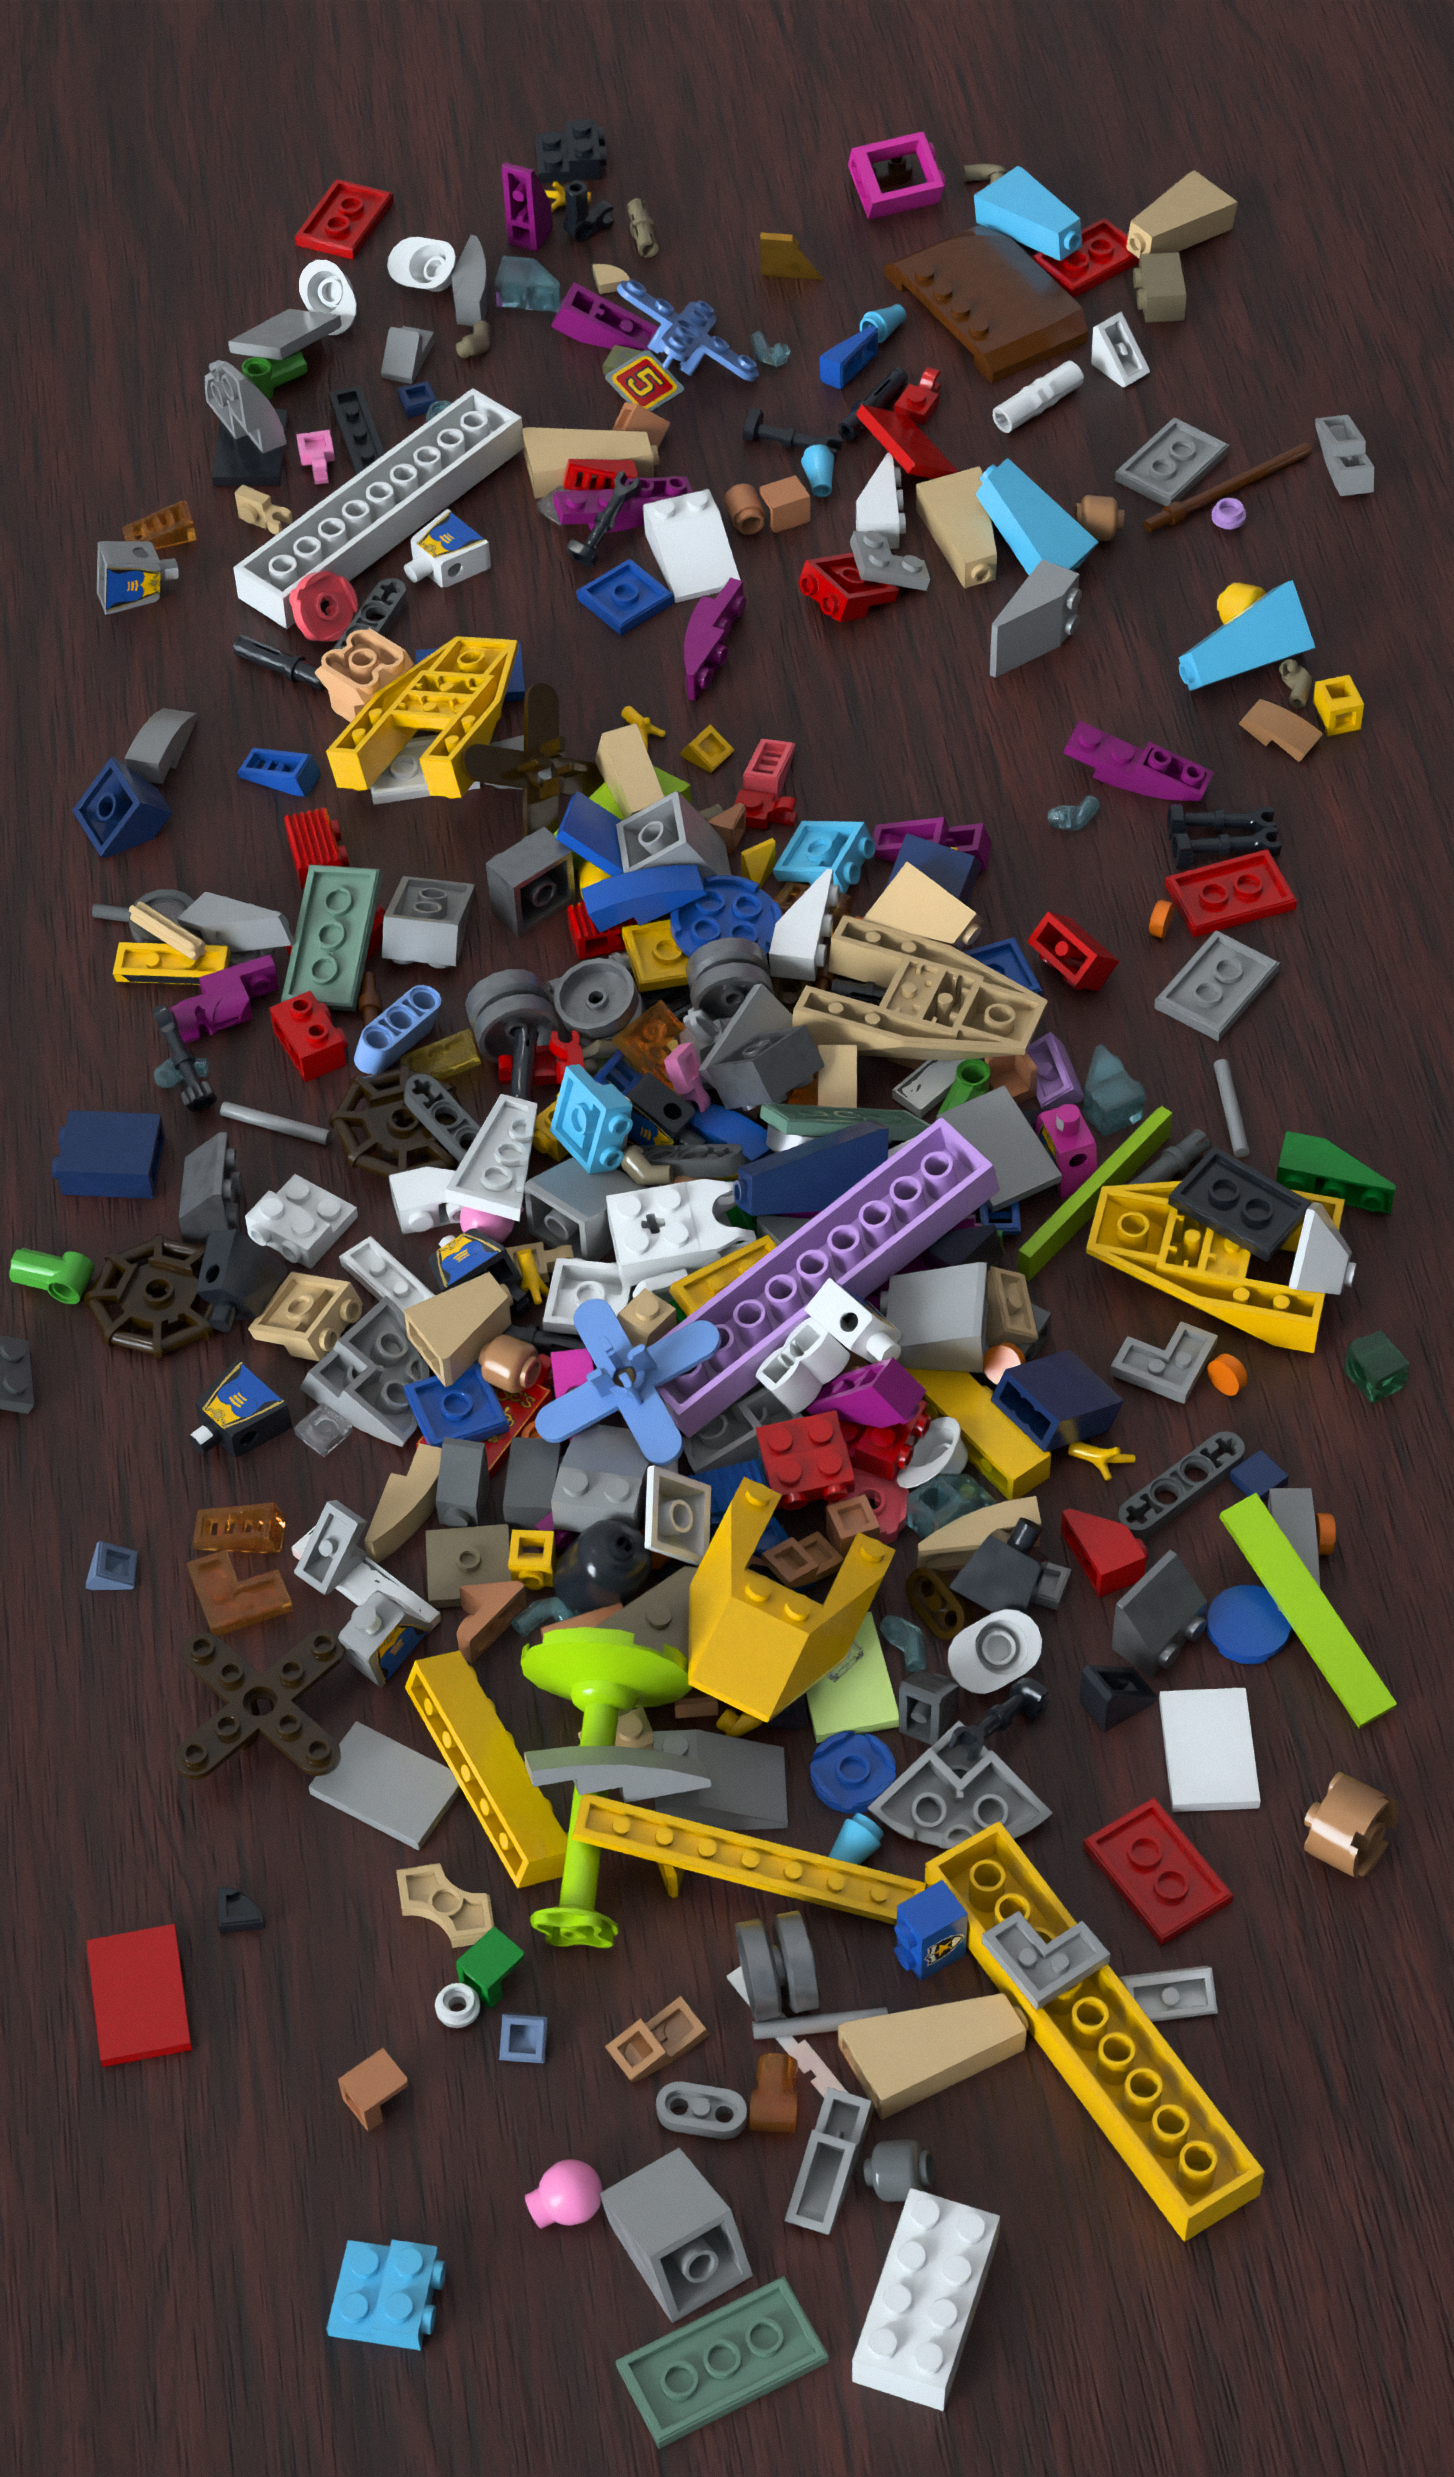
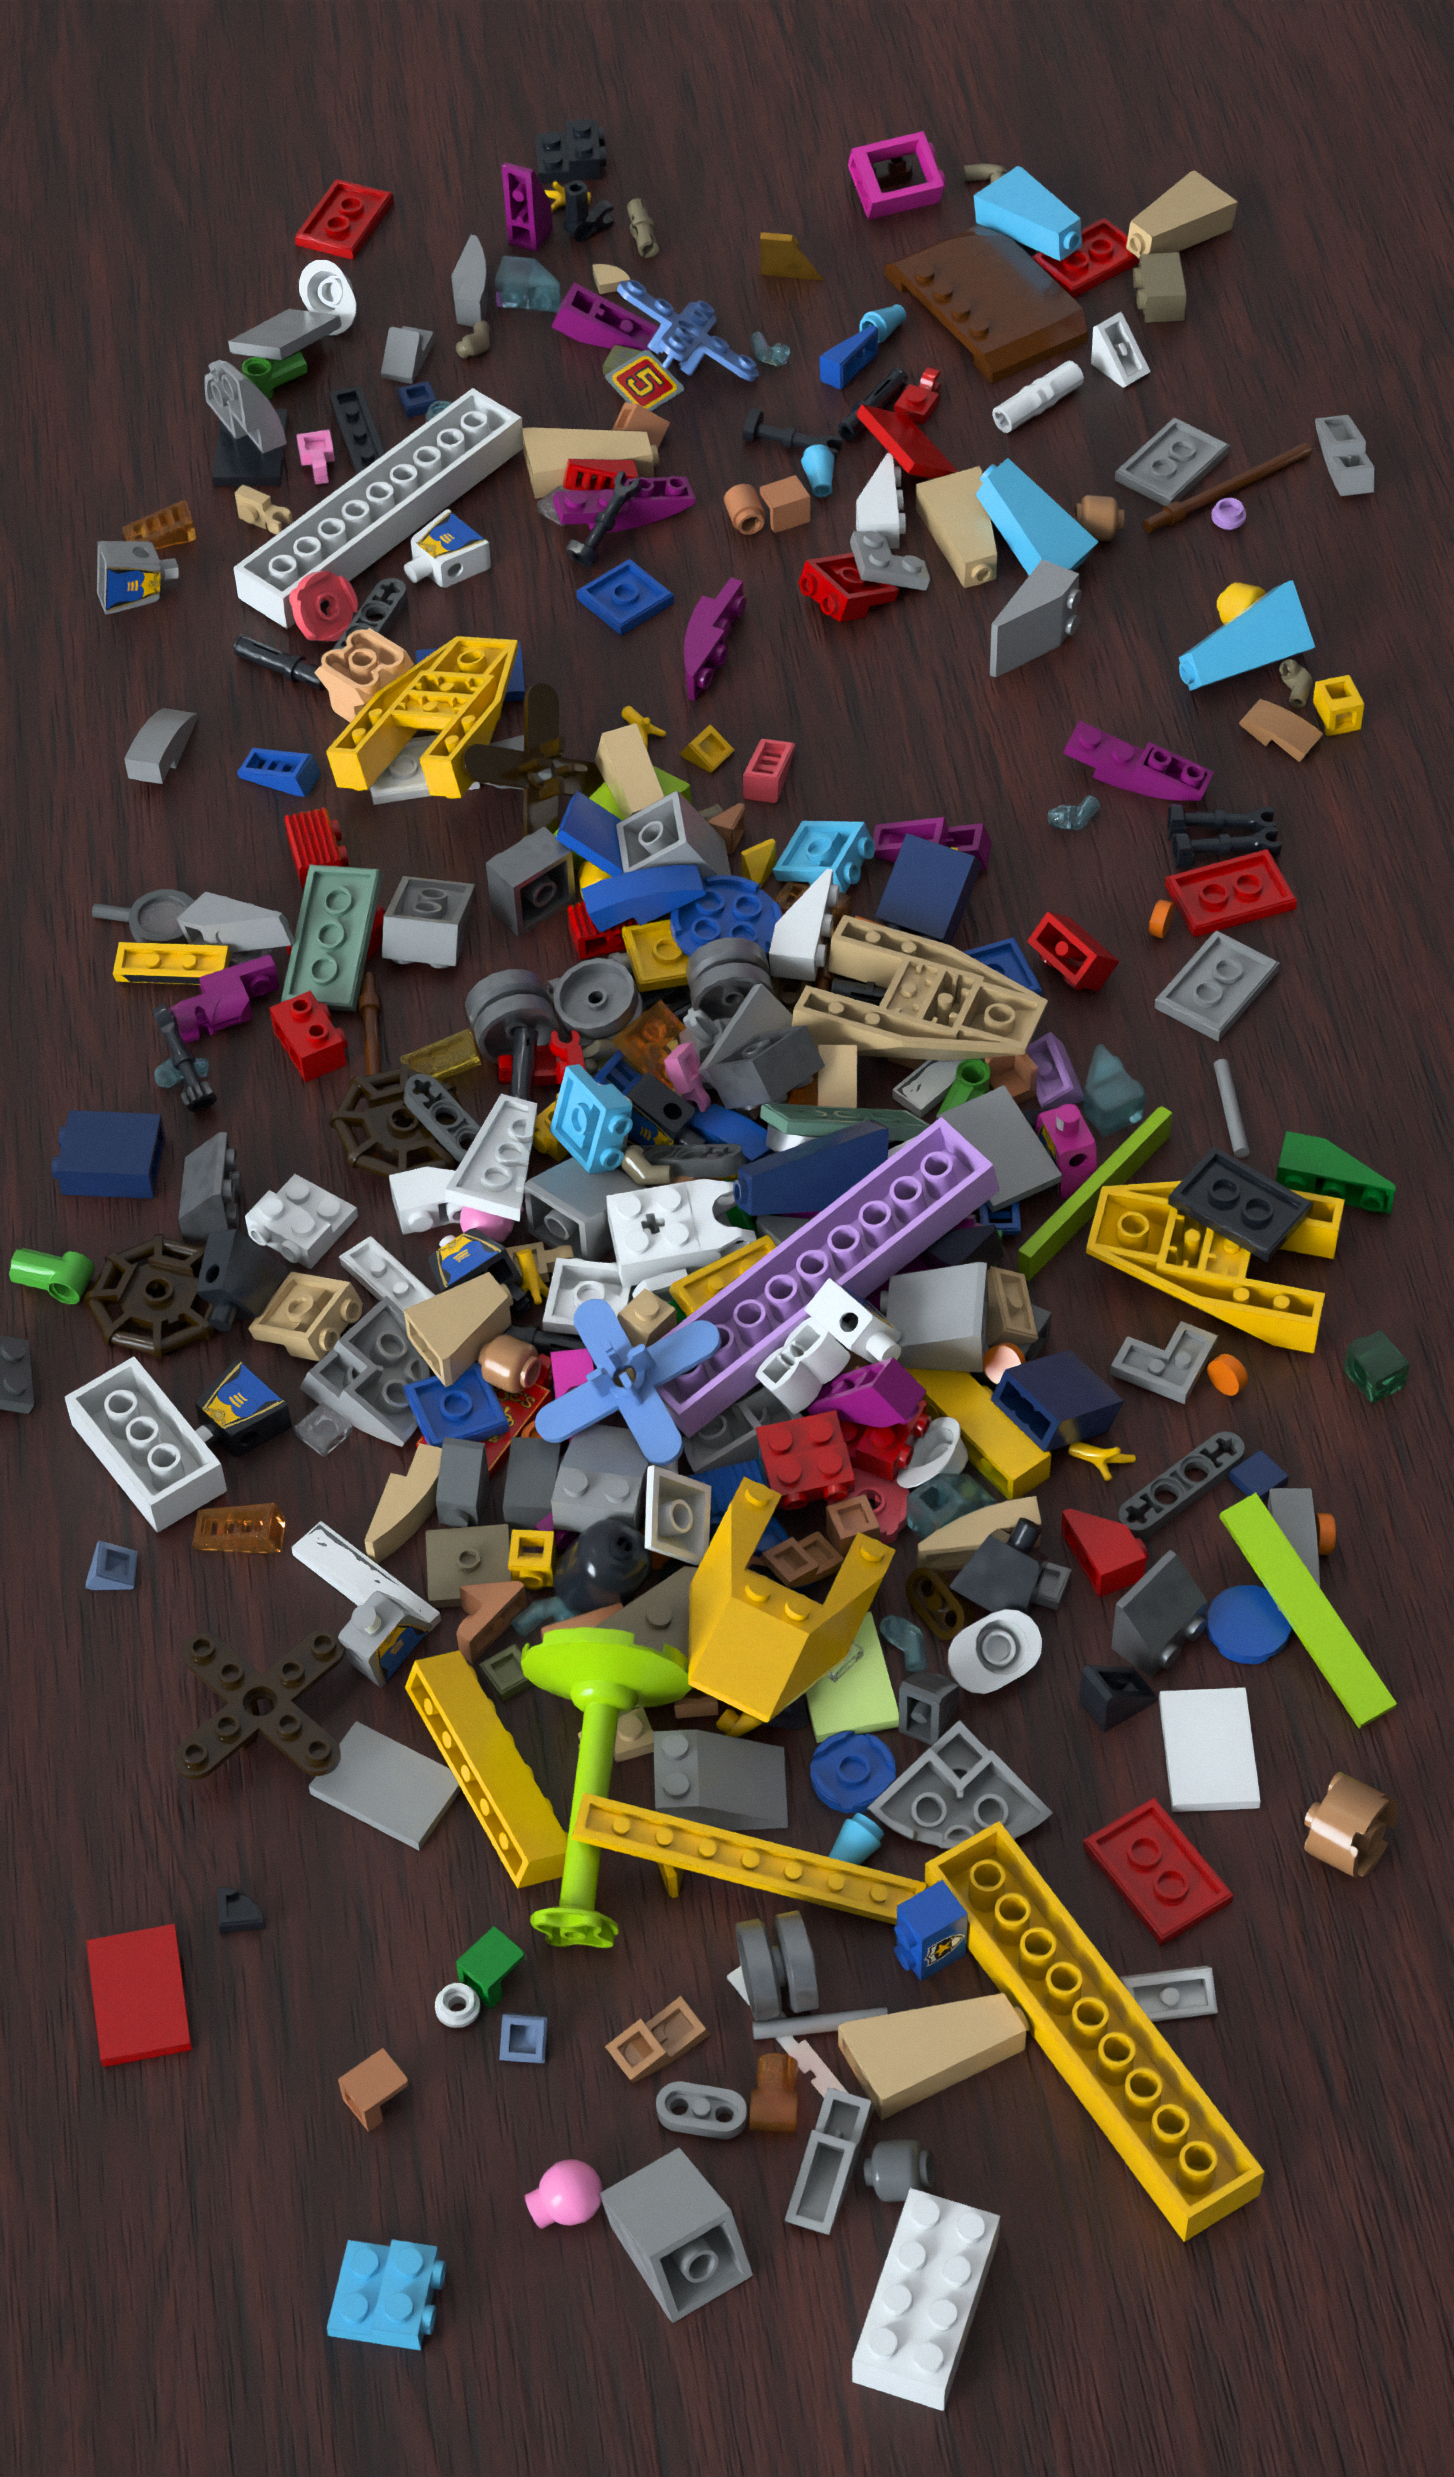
(120, 809): dark blue slope -> none
(146, 1444): none -> white brick
(167, 930): tan axle -> none
(232, 1603): clear orange plate -> none
(275, 1123): light grey bar -> none
(332, 1548): light grey slope -> none
(397, 1029): light blue beam -> none
(422, 263): white piece -> none
(431, 1895): tan tile -> none
(505, 1673): none -> olive tile
(634, 1771): light grey slope -> none
(690, 544): white slope -> none
(721, 2362): sand green tile -> none
(763, 808): red plate -> none
(925, 910): tan slope -> none
(1025, 1697): black piece -> none
(1041, 1968): light grey plate -> none
(1175, 1159): dark grey pin -> none
(1322, 1255): white slope -> none

